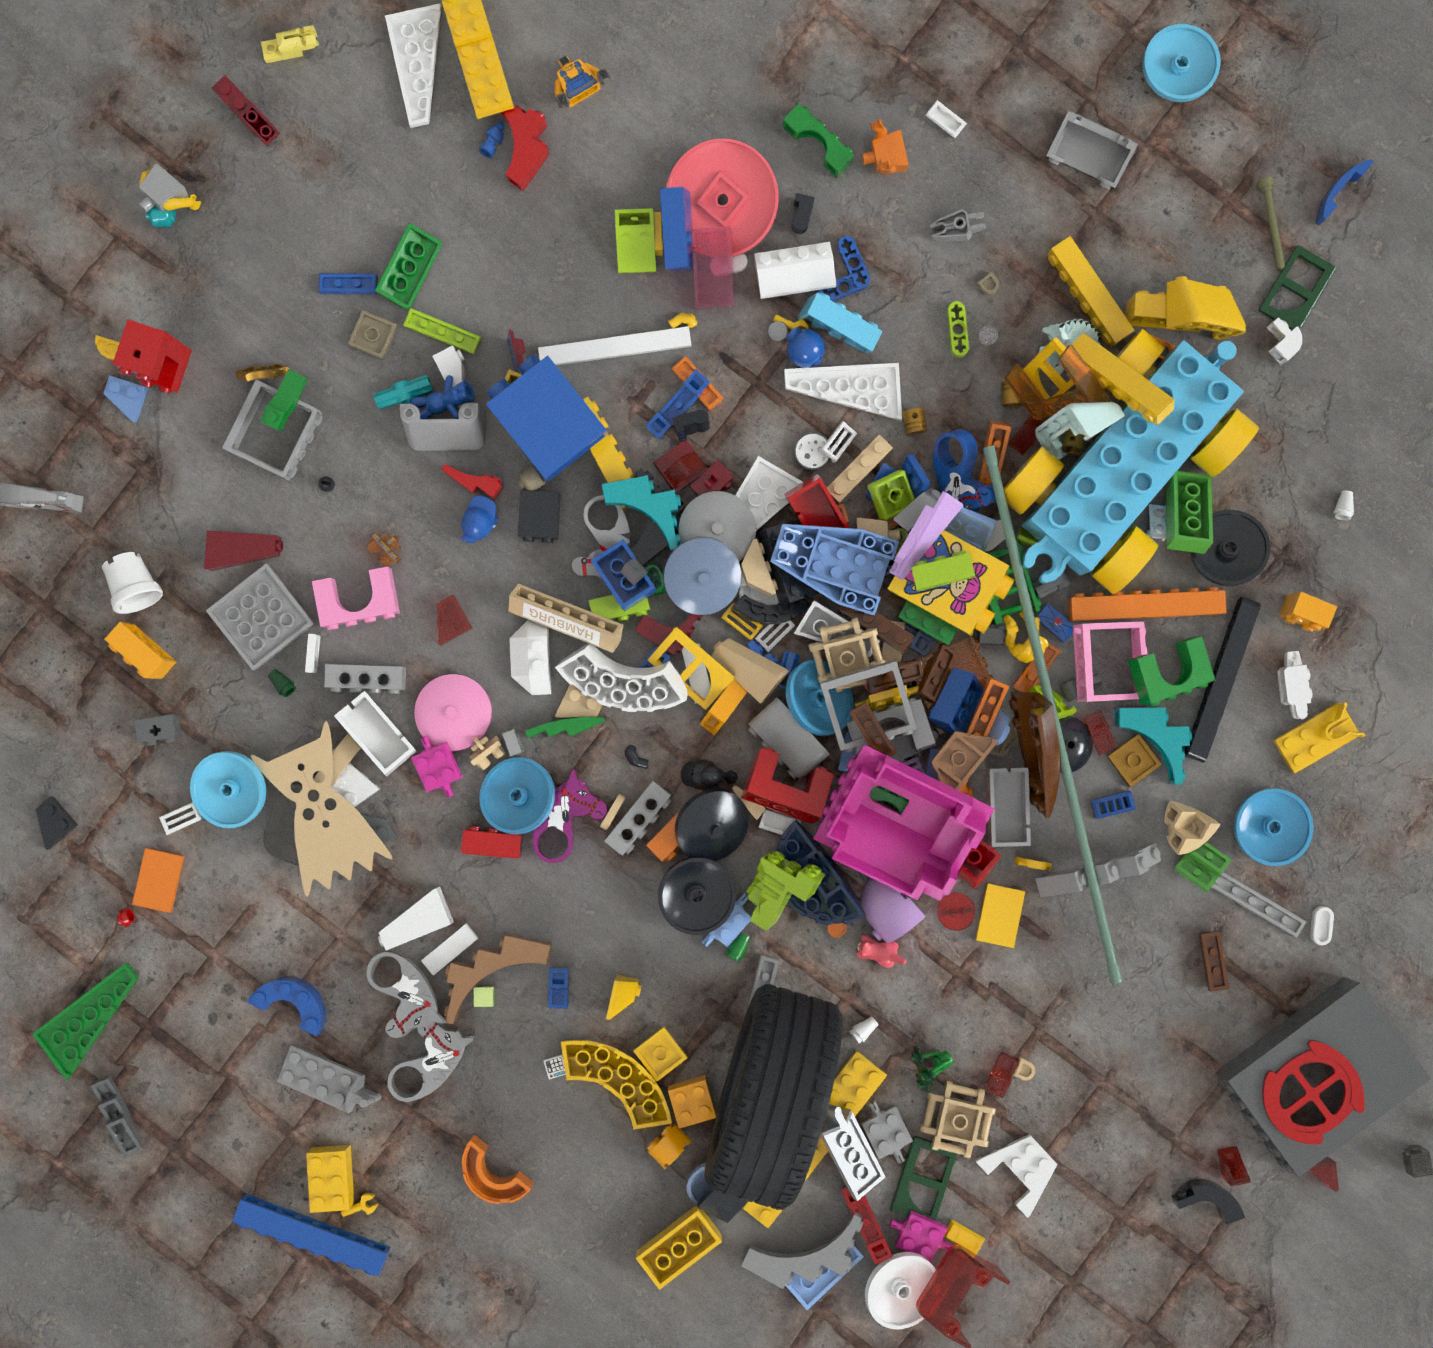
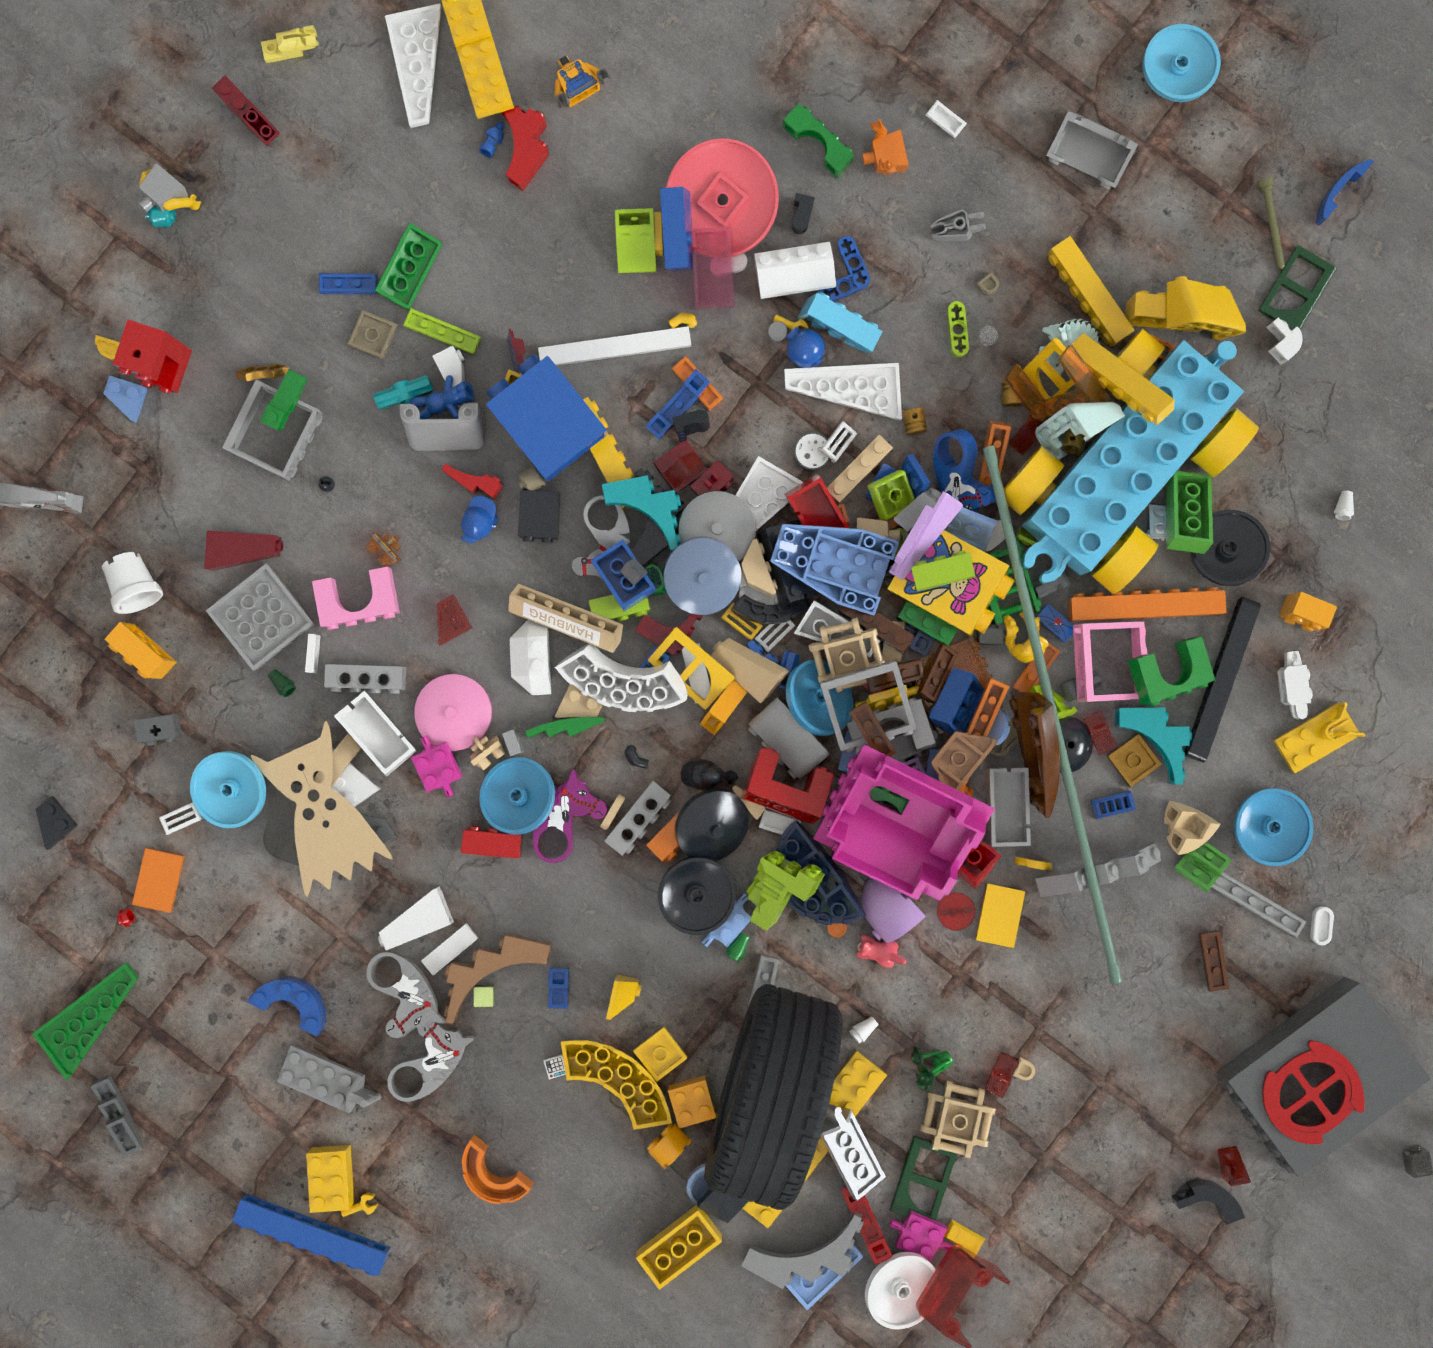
(886, 1132): light grey plate -> none
(1028, 1163): white wing -> none
(1327, 1173): clear red slope -> none

